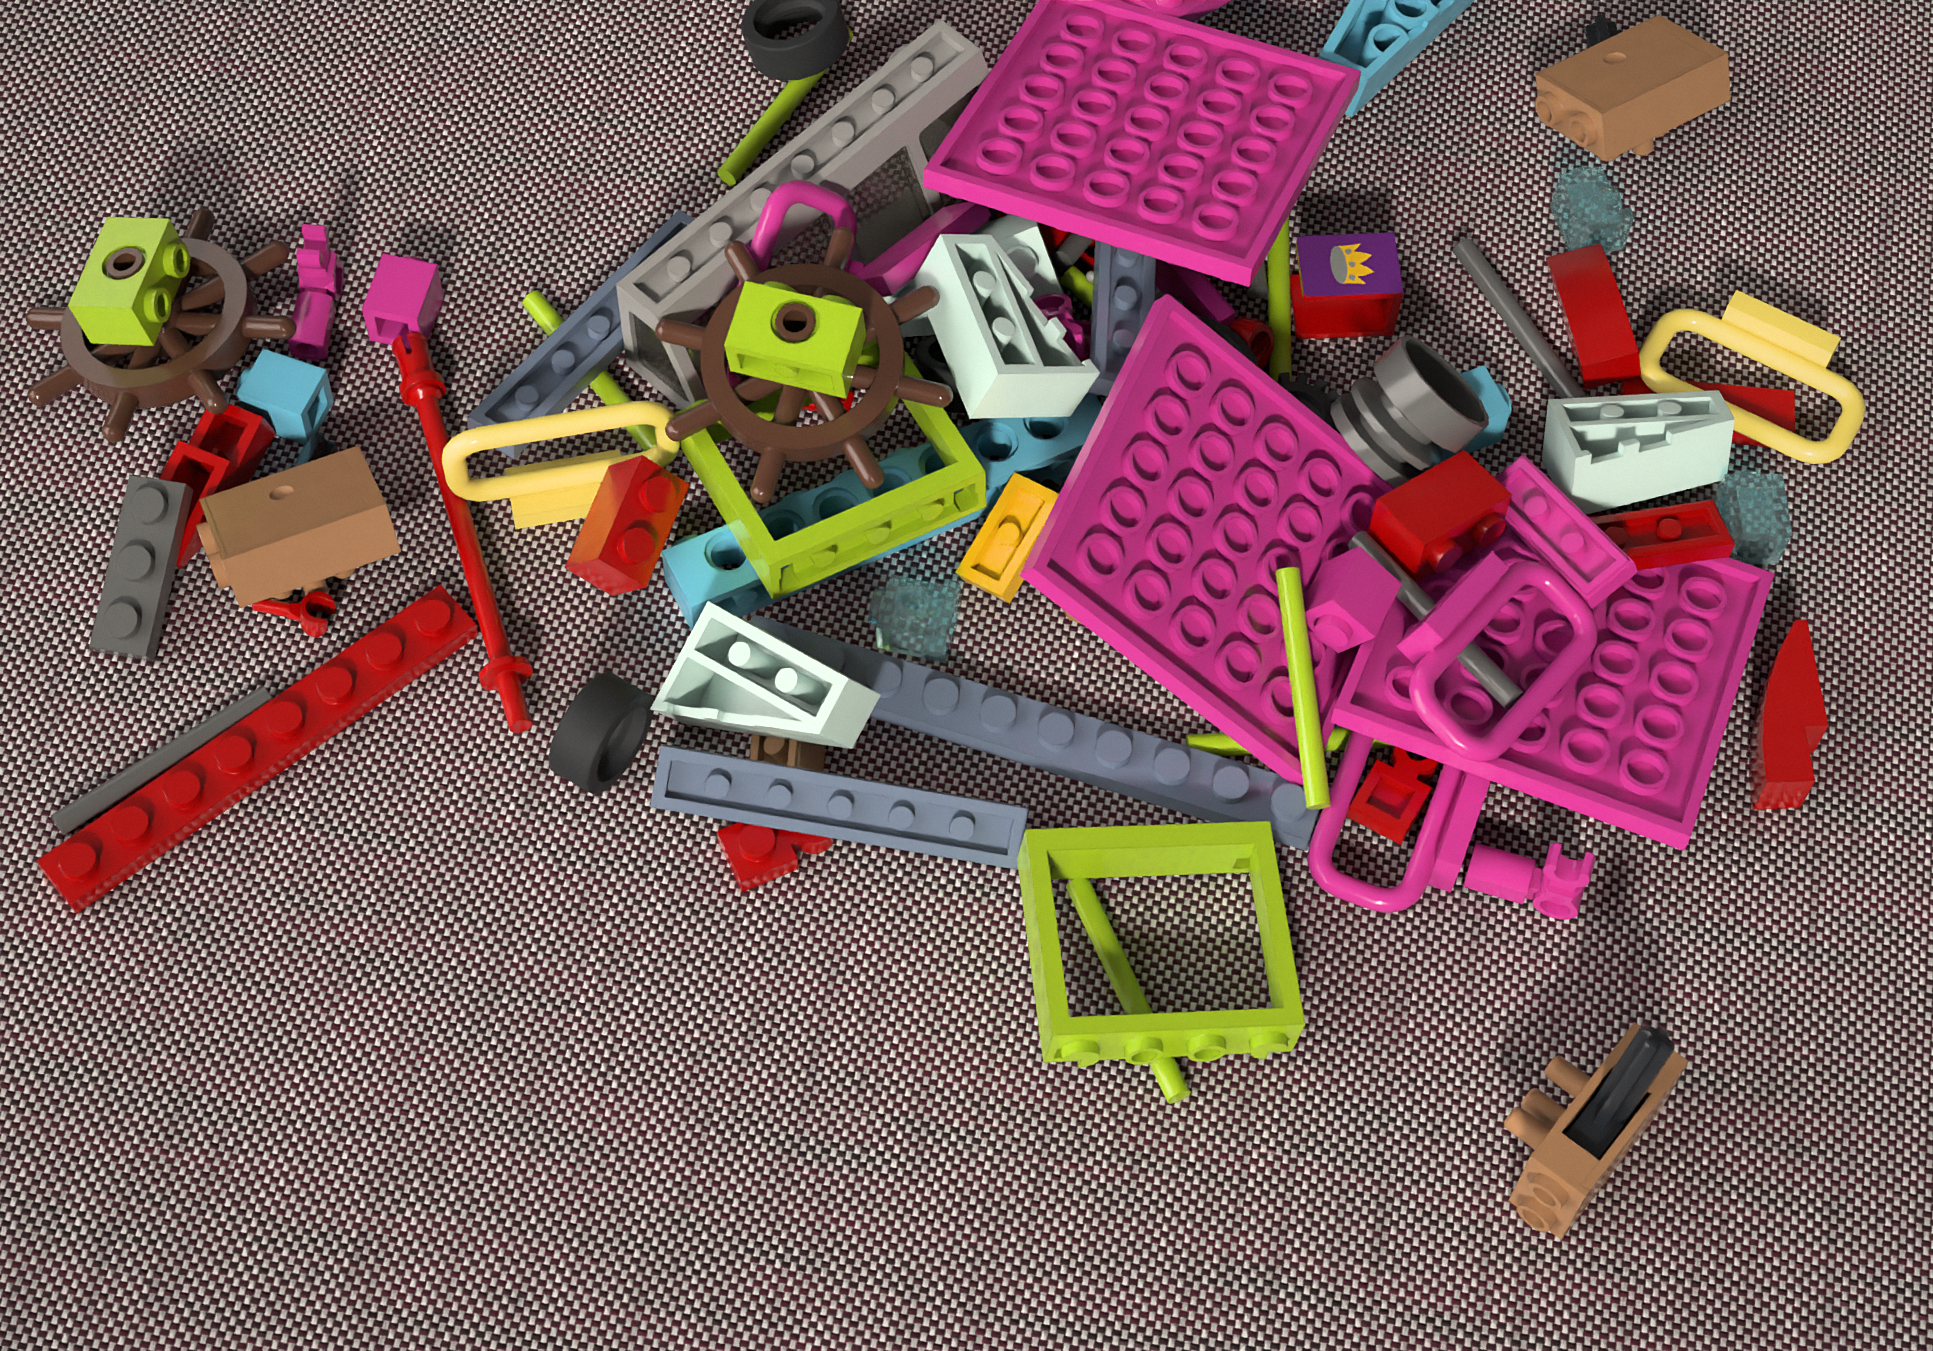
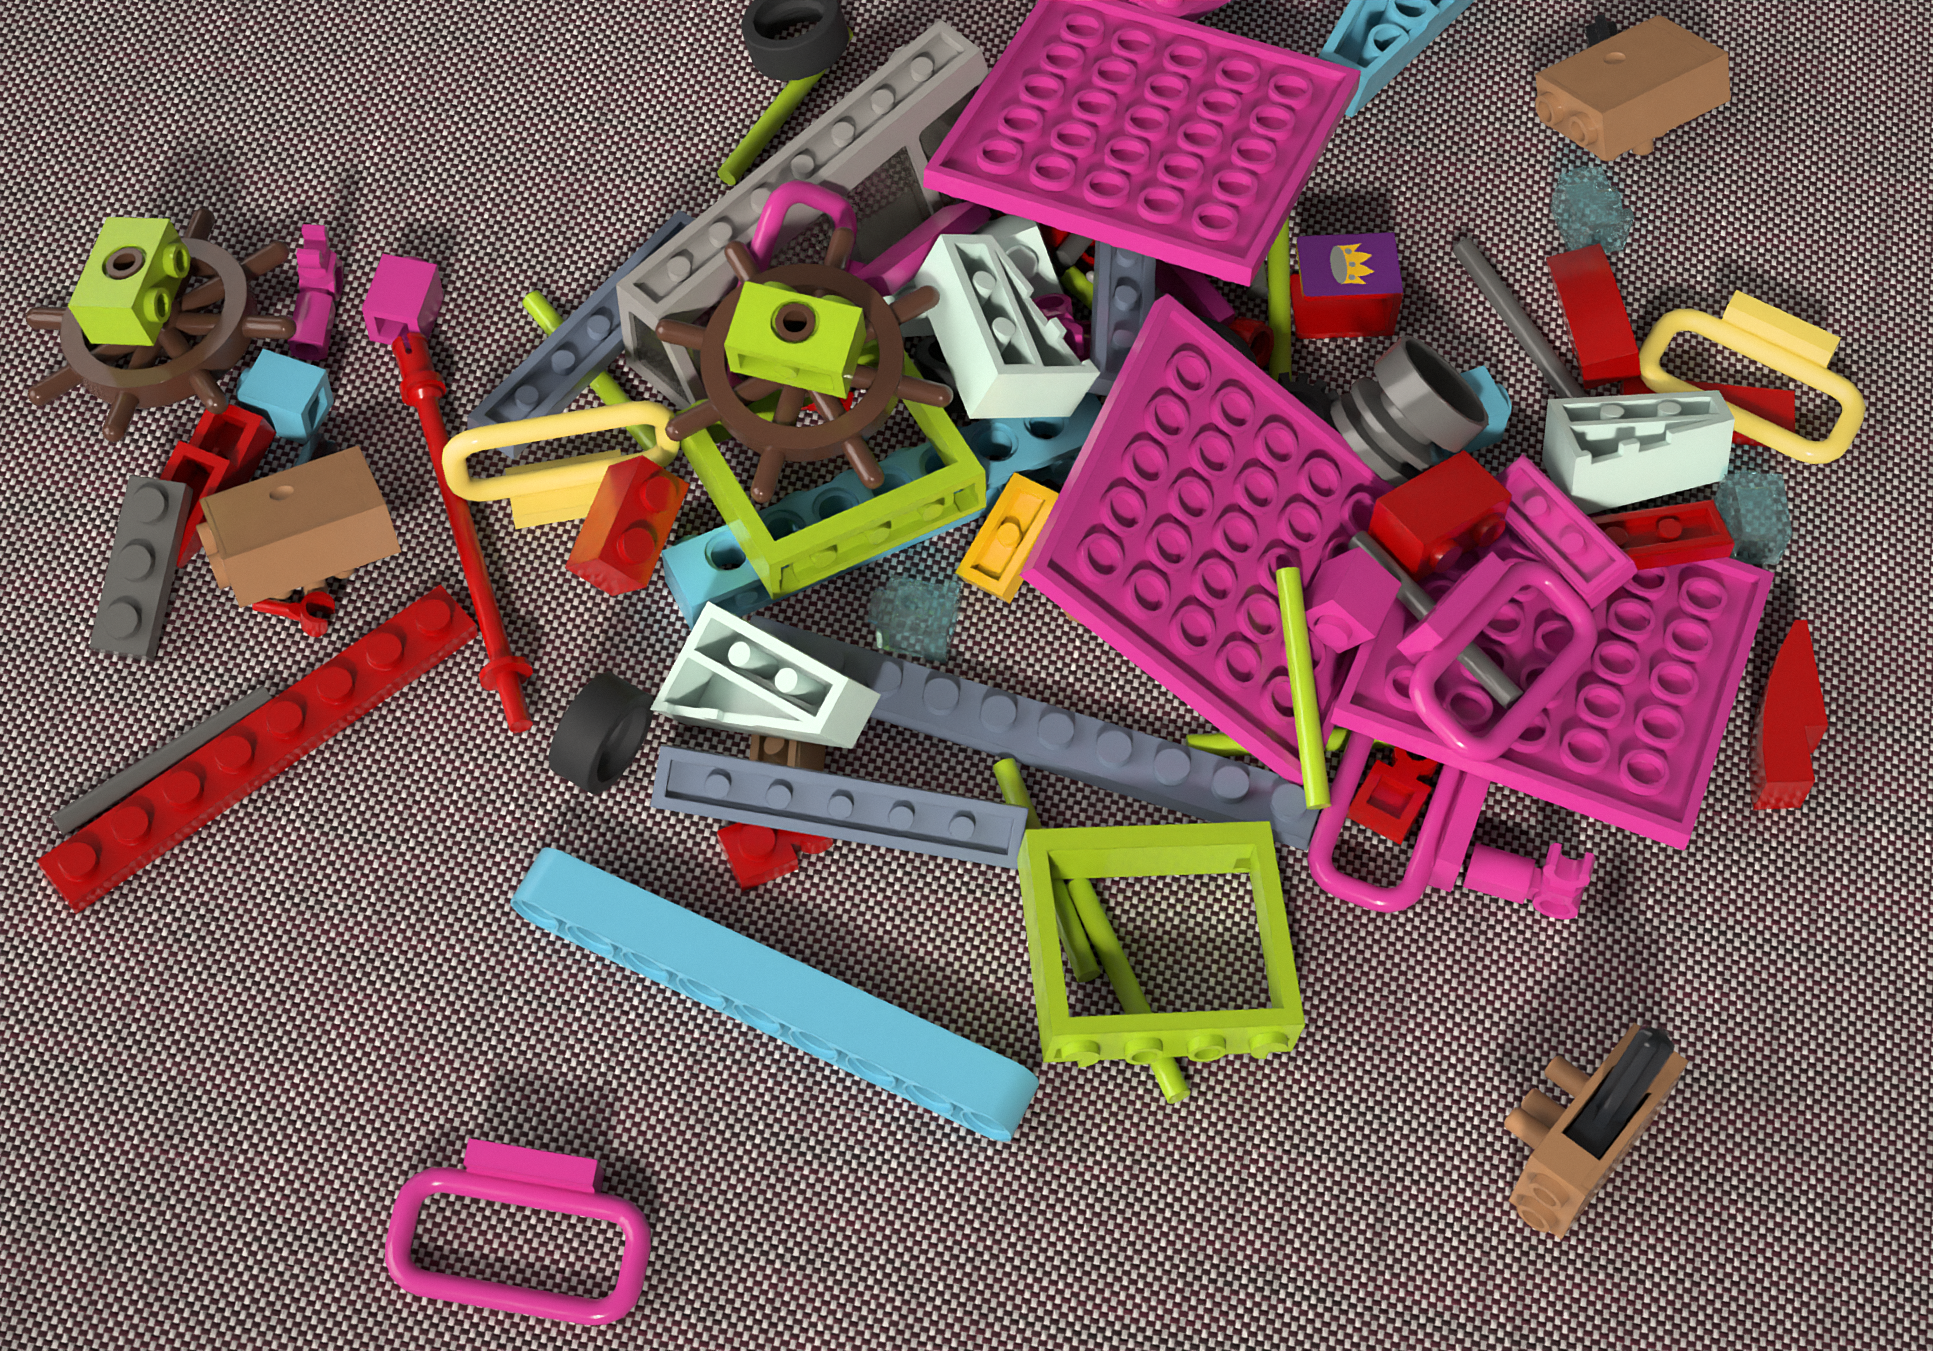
(529, 1180): none -> dark pink bar
(776, 994): none -> medium azure beam
(1068, 922): none -> lime bar

